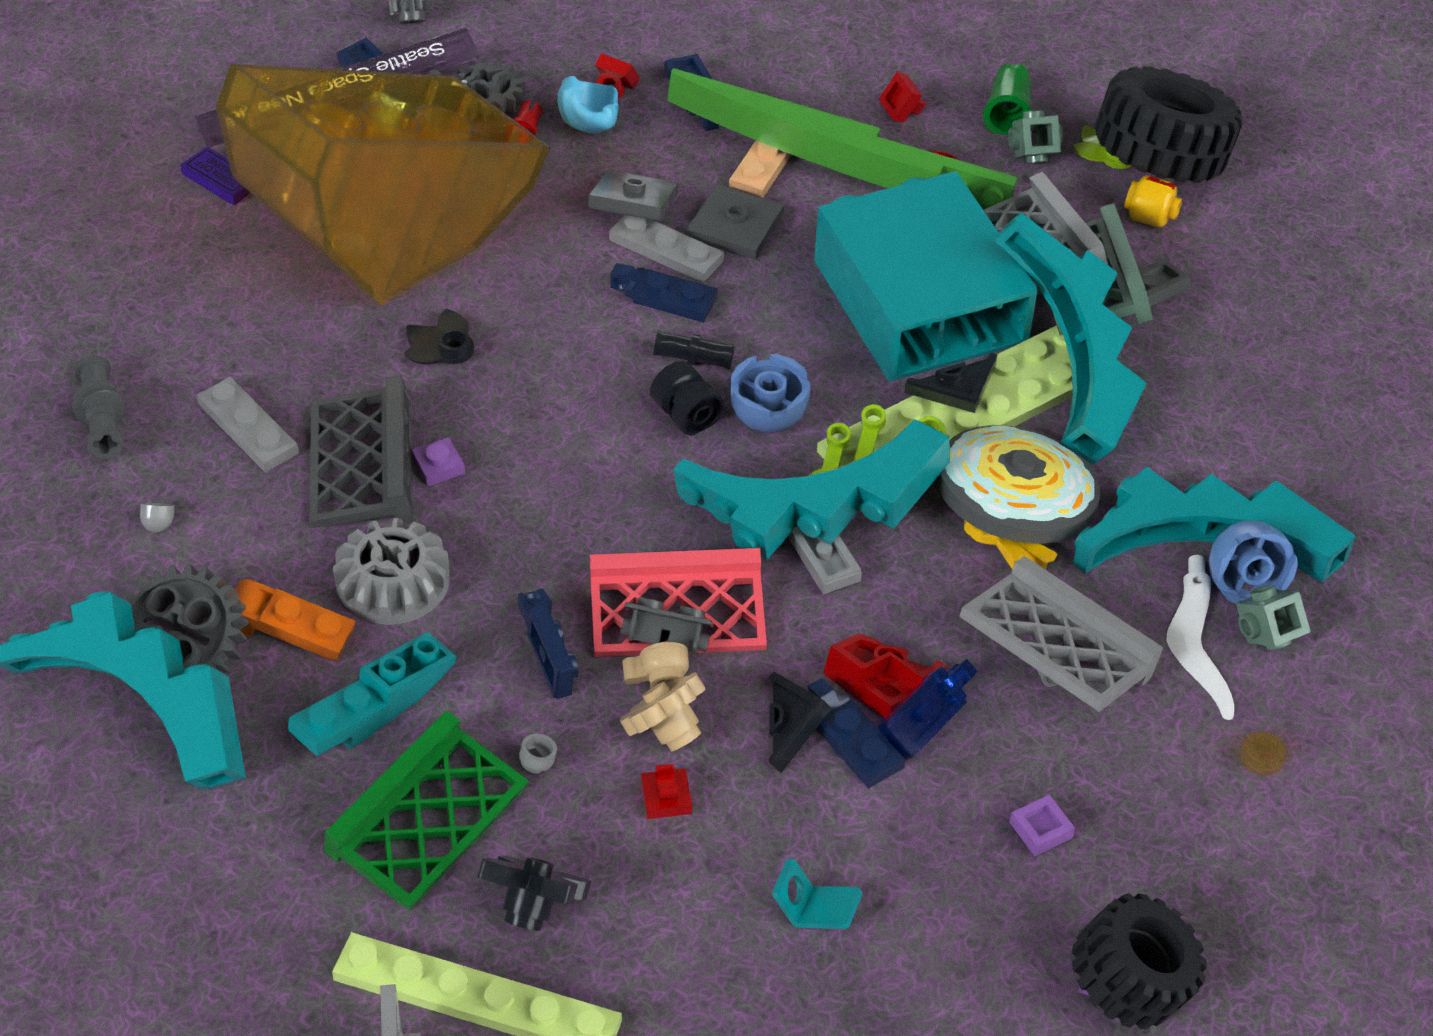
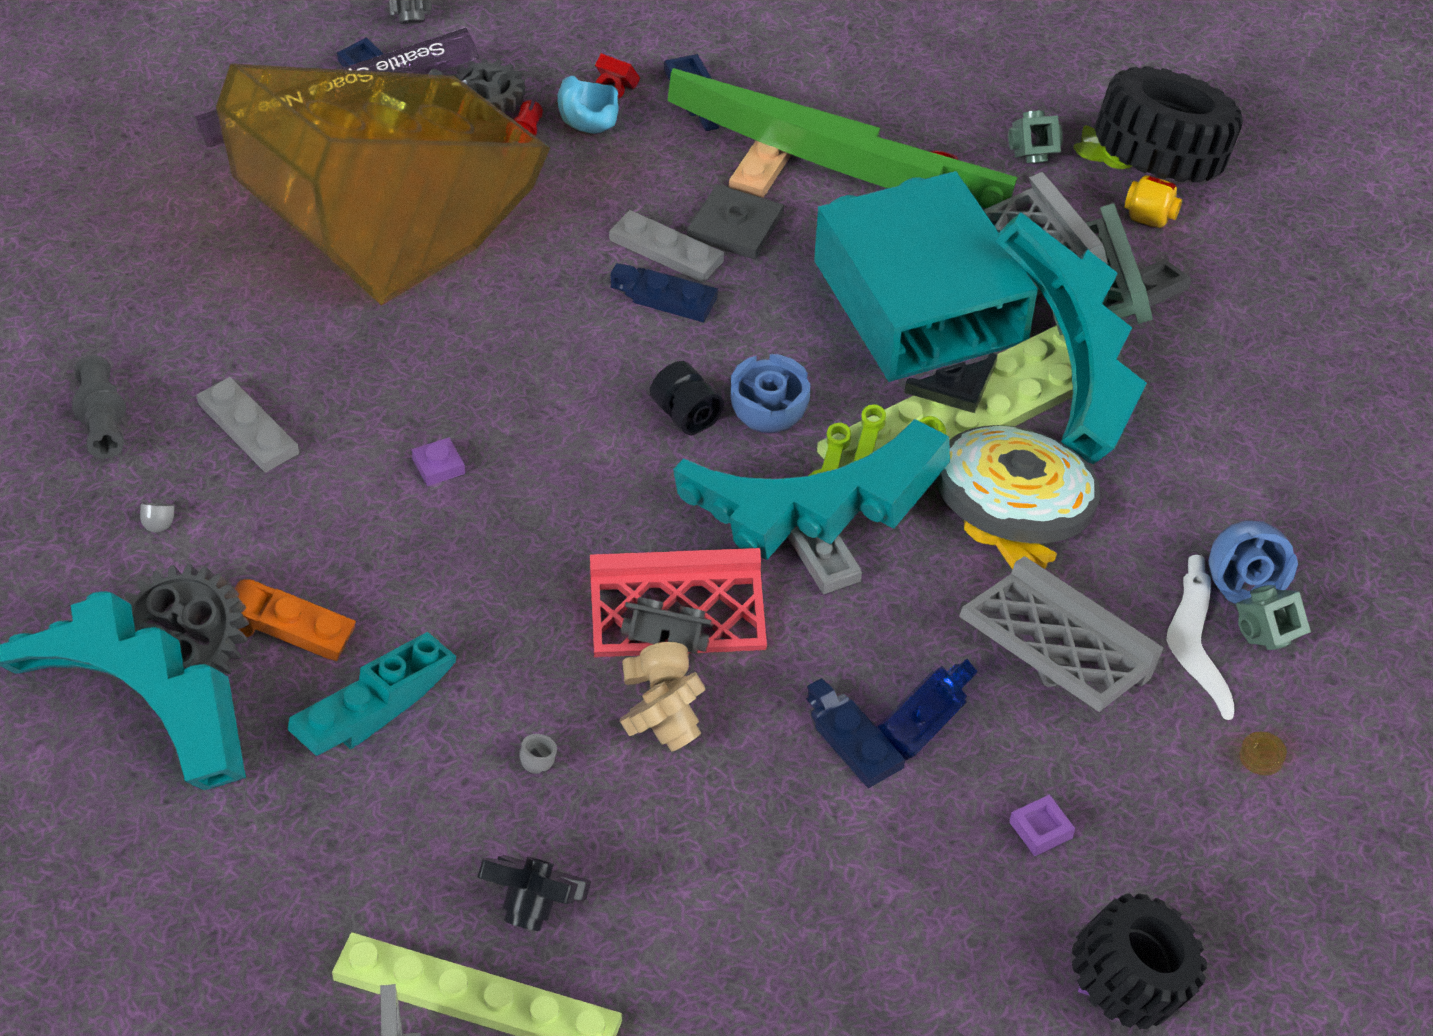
(214, 173): dark purple tile -> none
(391, 793): green fence -> none
(394, 590): light grey gear -> none
(396, 456): dark grey fence -> none
(439, 343): black plate -> none
(548, 642): dark blue hinge -> none
(633, 195): dark grey plate -> none
(666, 792): red tile -> none
(694, 349): black pin -> none
(792, 719): black tile -> none
(815, 905): teal bracket -> none
(875, 671): red slope -> none
(901, 98): red tile -> none
(1008, 98): green plant -> none
(1157, 512): teal arch -> none

